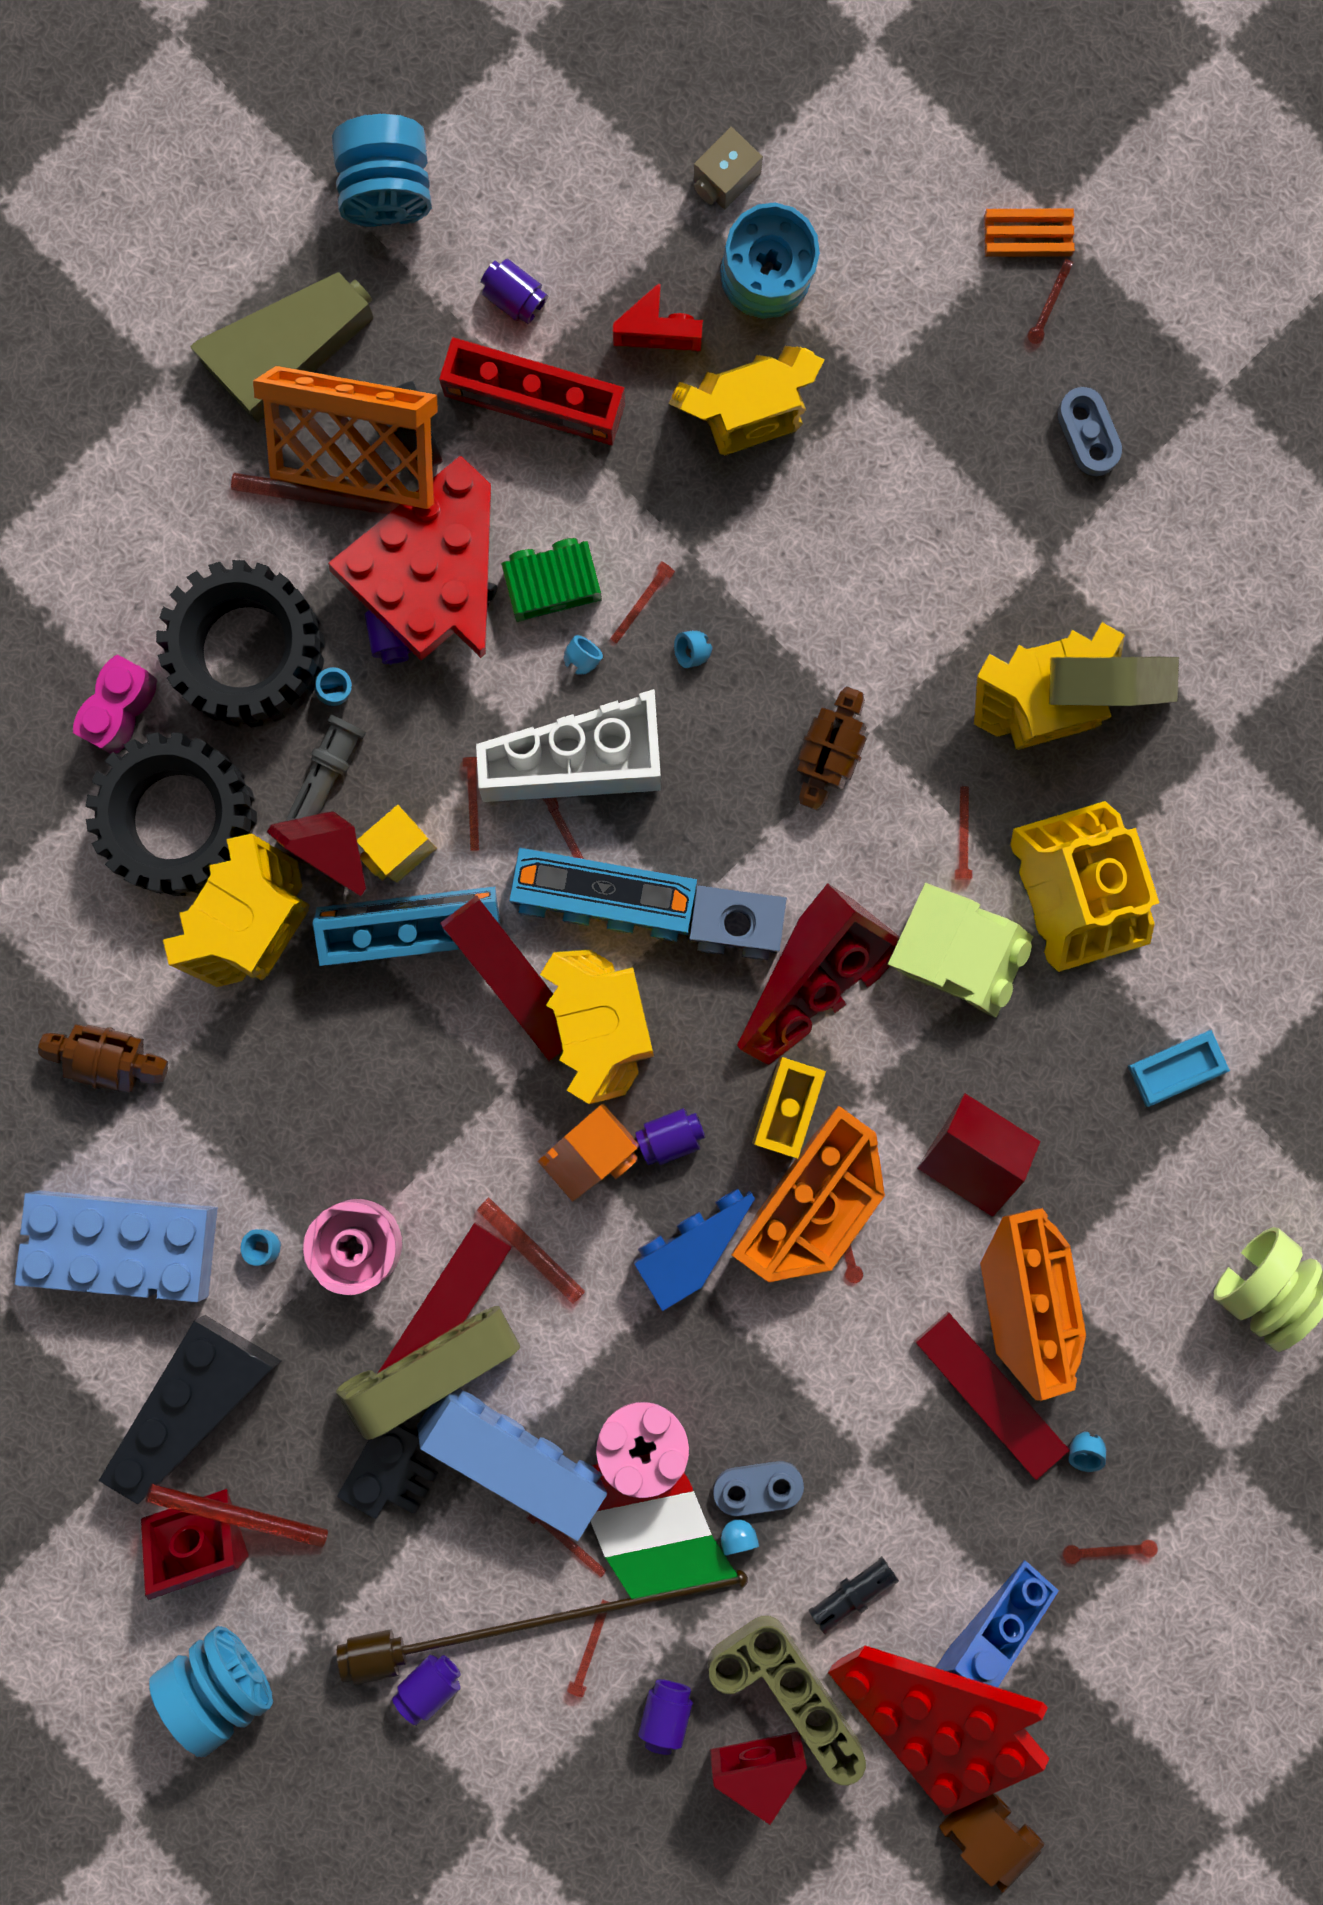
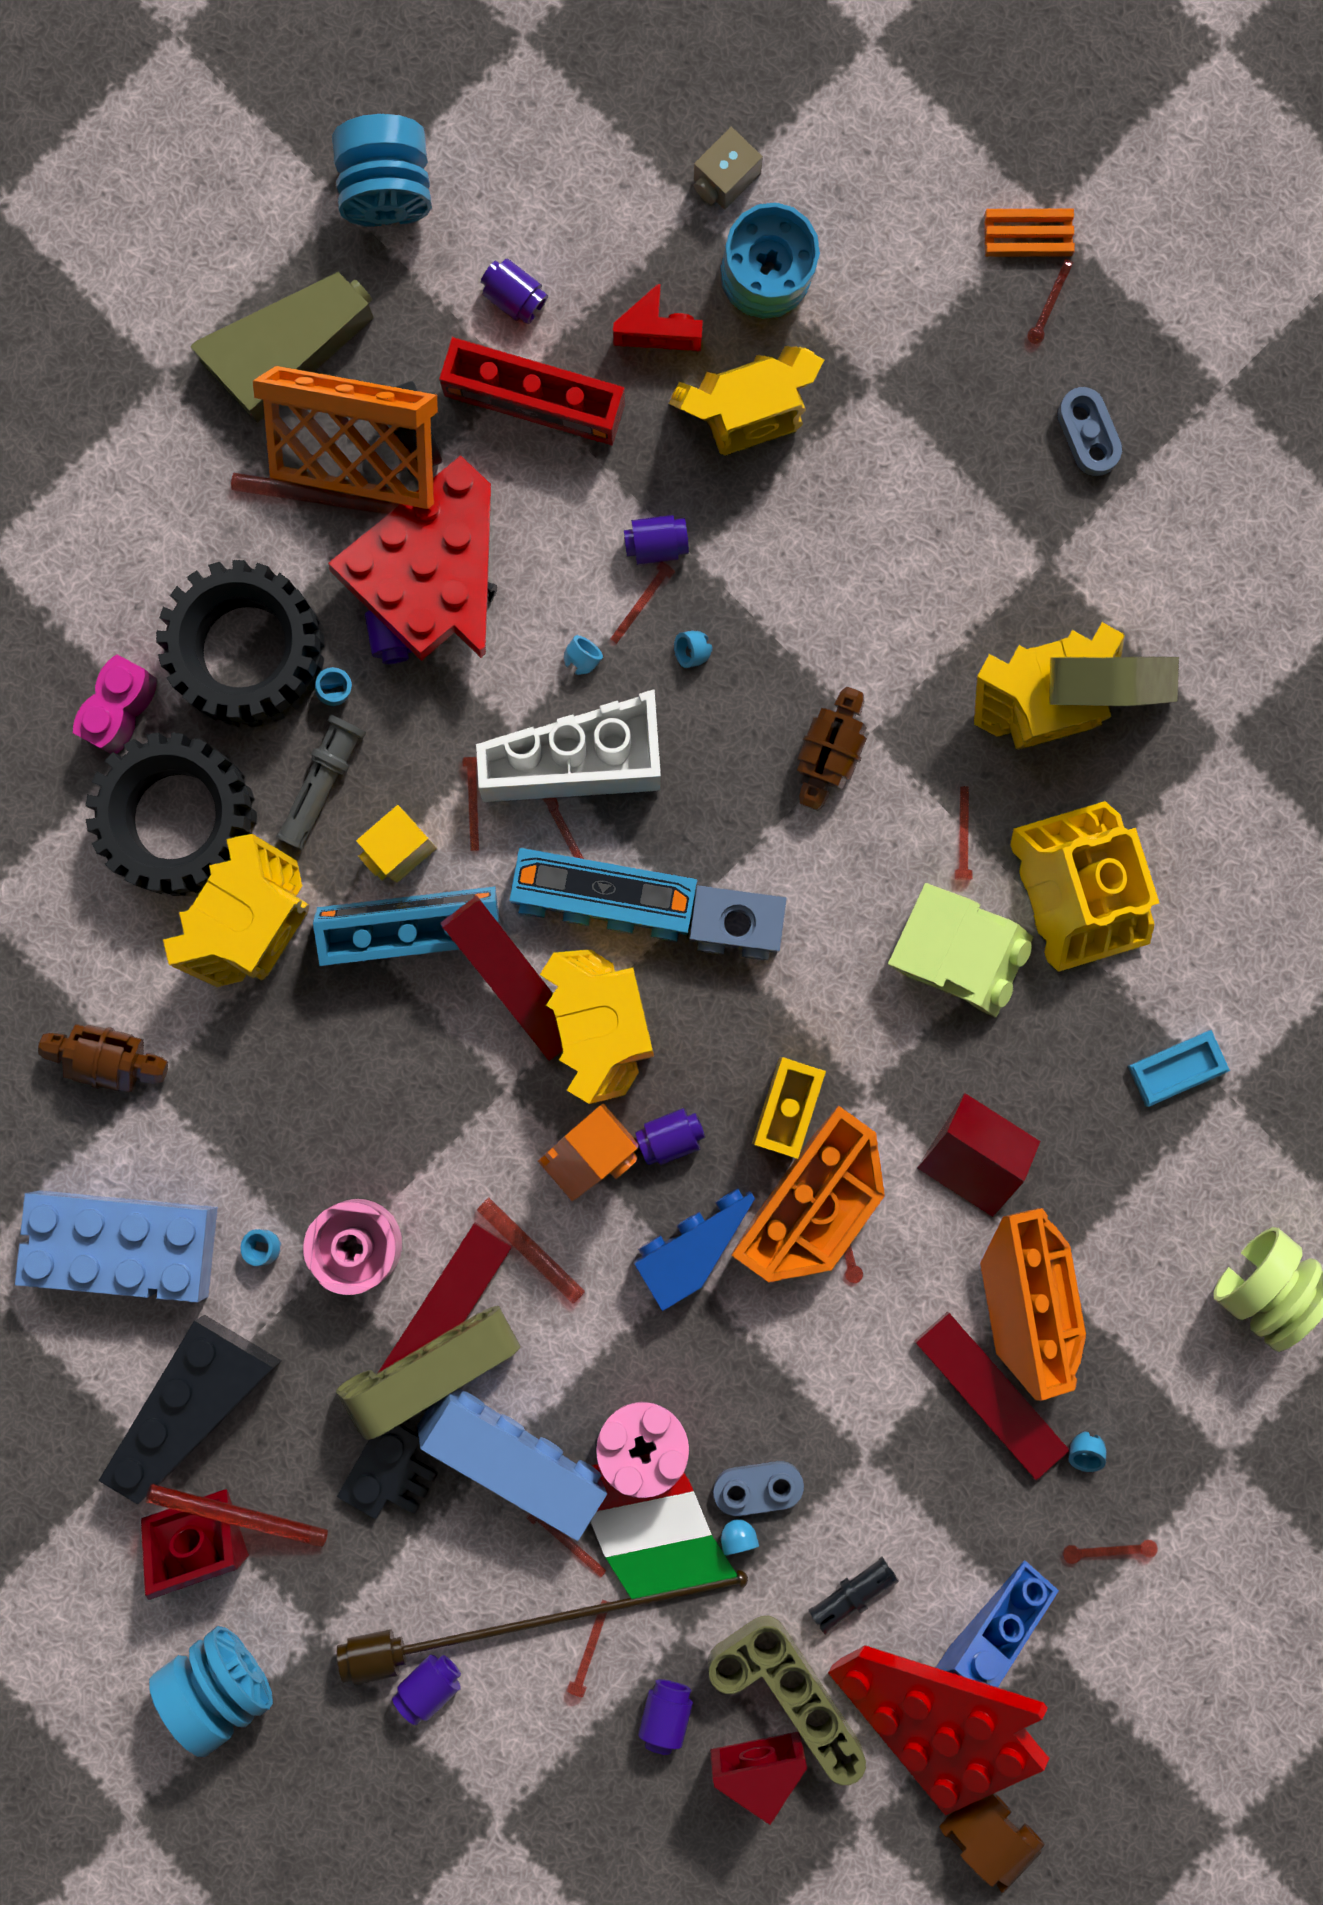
(326, 844): dark red slope -> none
(551, 579): green brick -> none
(656, 539): none -> dark purple brick
(825, 956): dark red wedge -> none

